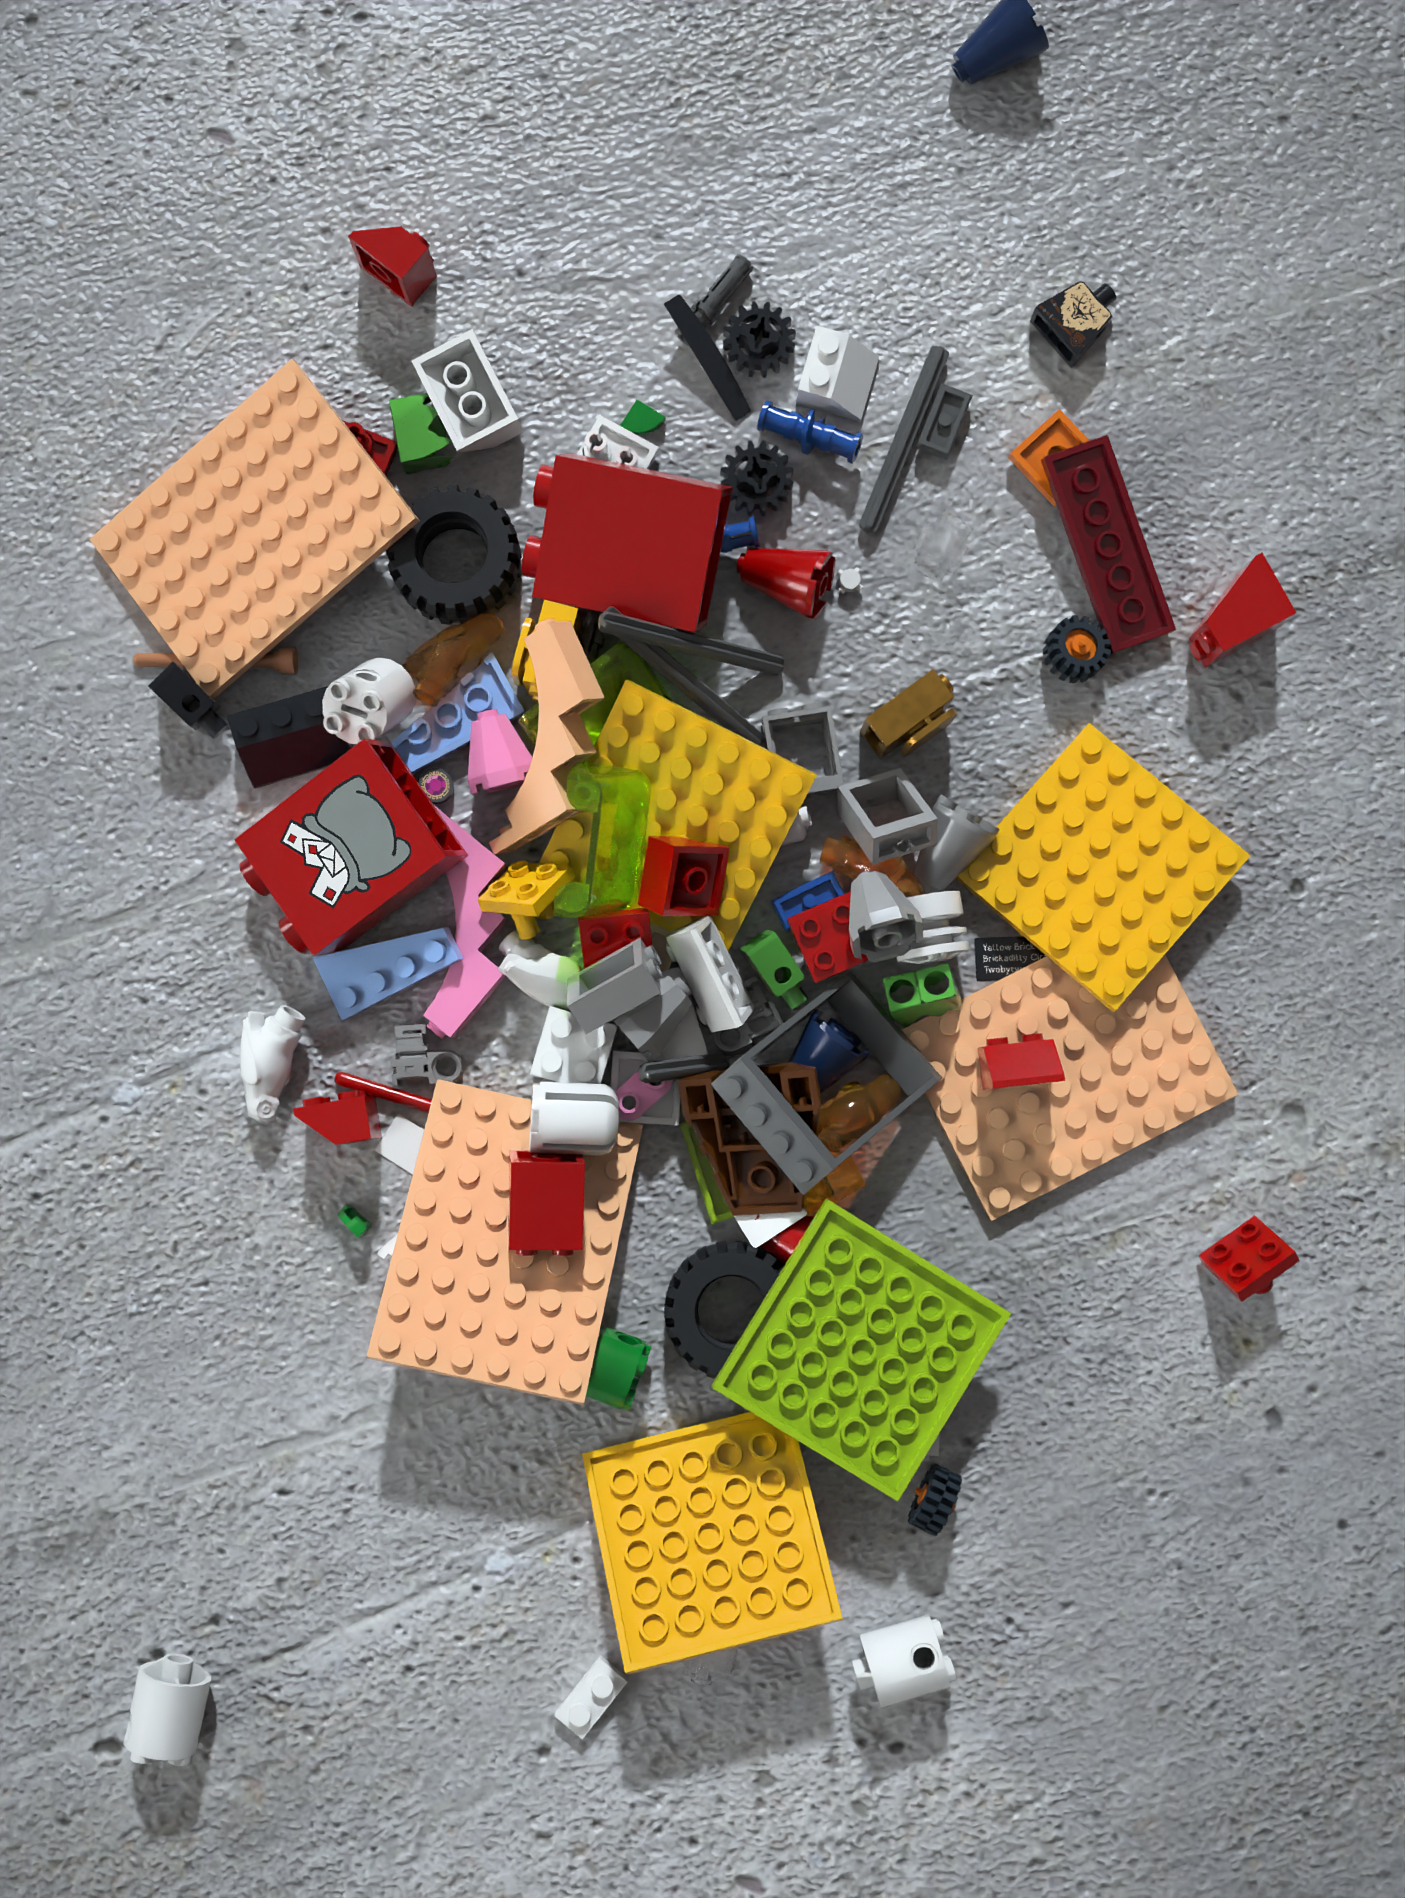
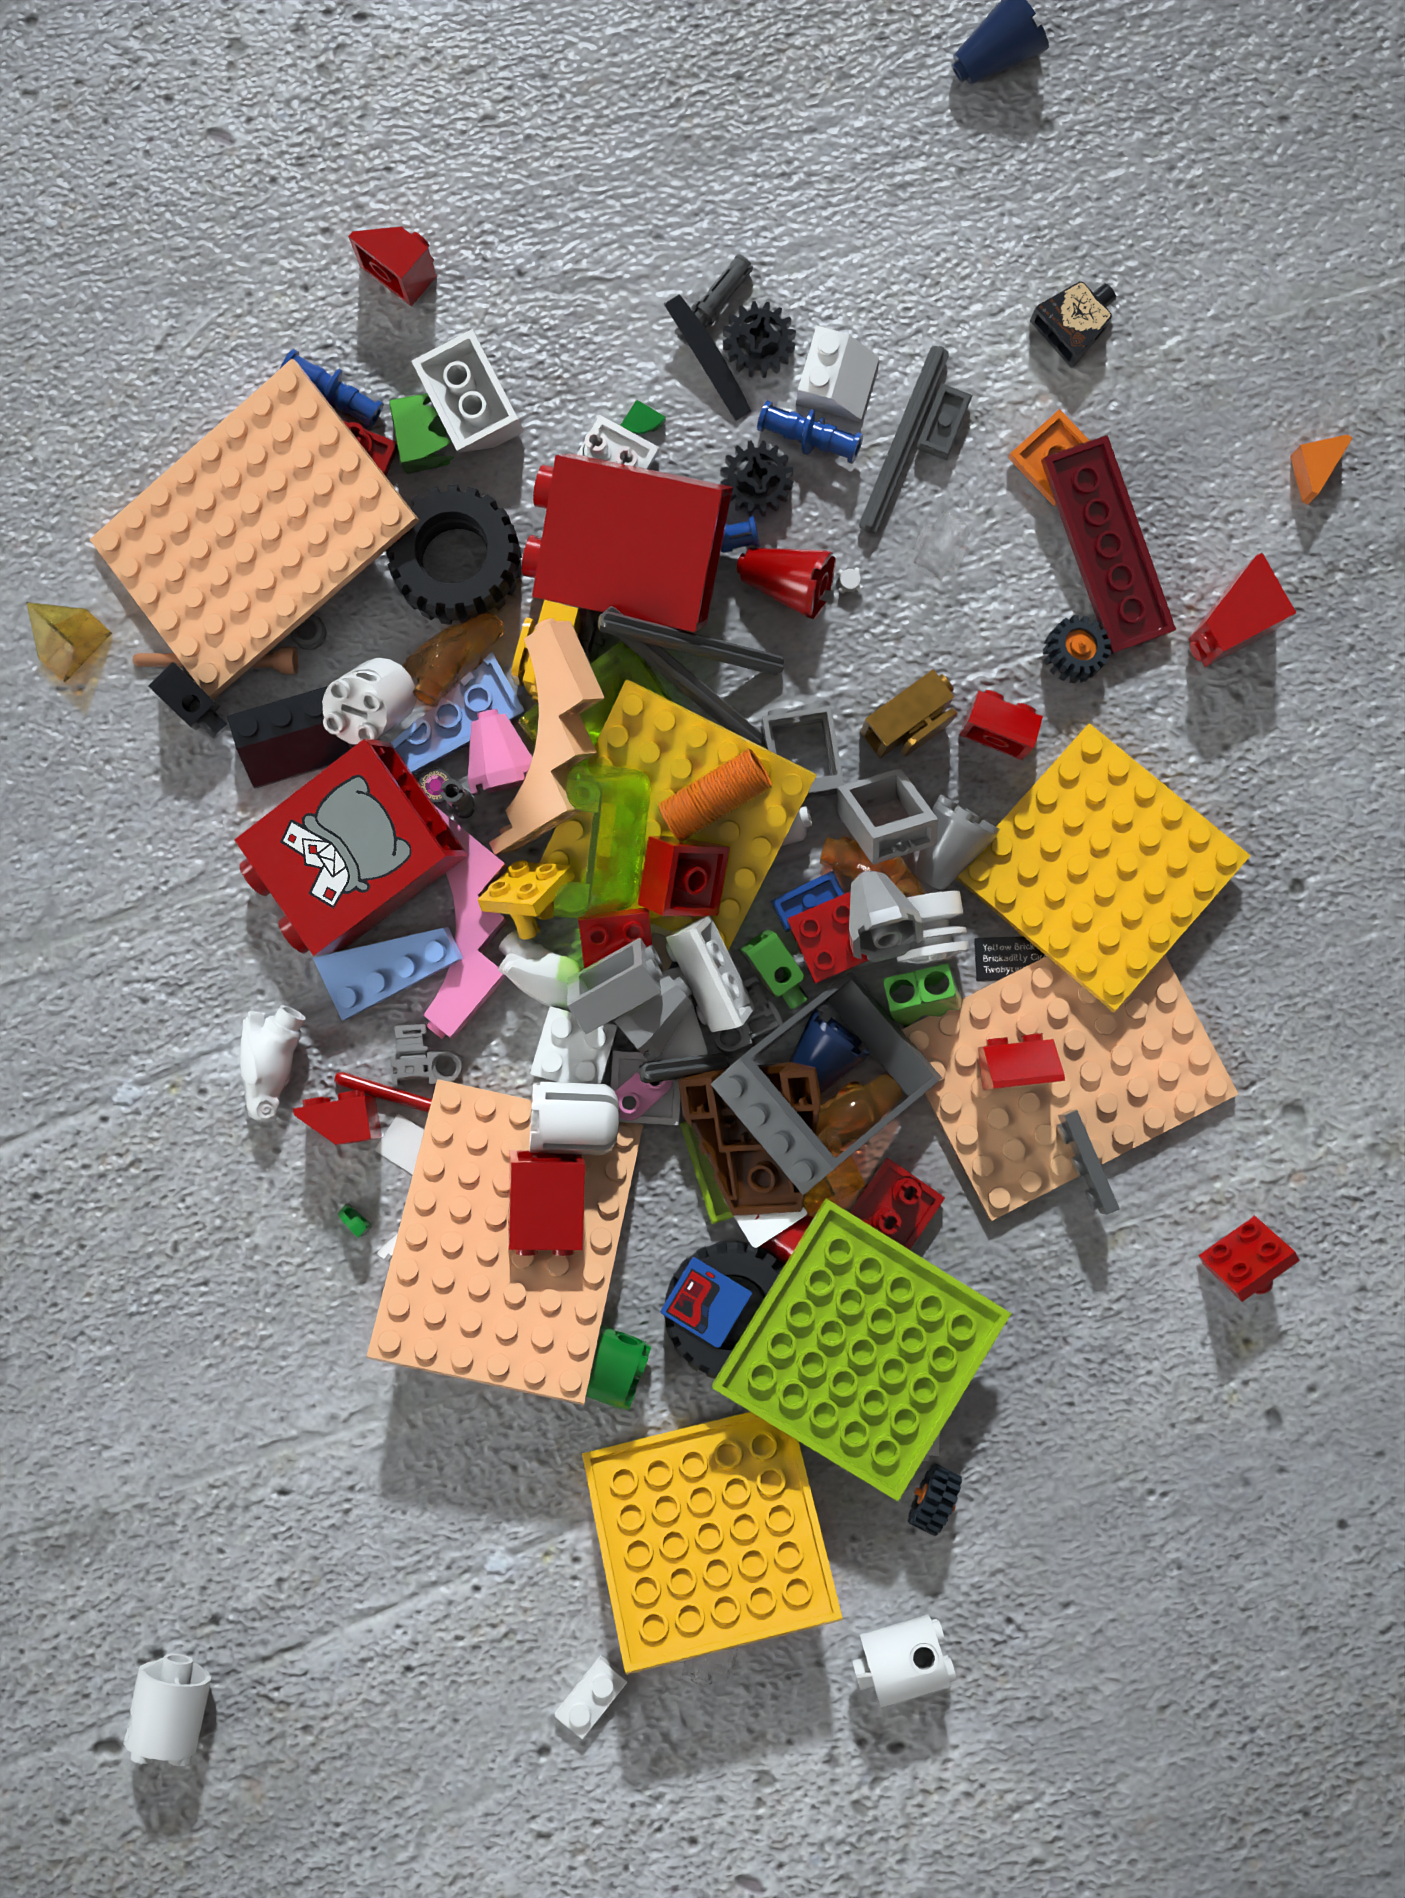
(65, 636): none -> clear yellow slope
(310, 633): none -> dark grey tile
(339, 394): none -> blue piece
(457, 799): none -> dark grey pin
(706, 1302): none -> sticker
(723, 788): none -> orange piece
(897, 1203): none -> red plate
(1001, 724): none -> red slope
(1087, 1163): none -> dark grey plate
(1315, 463): none -> orange slope

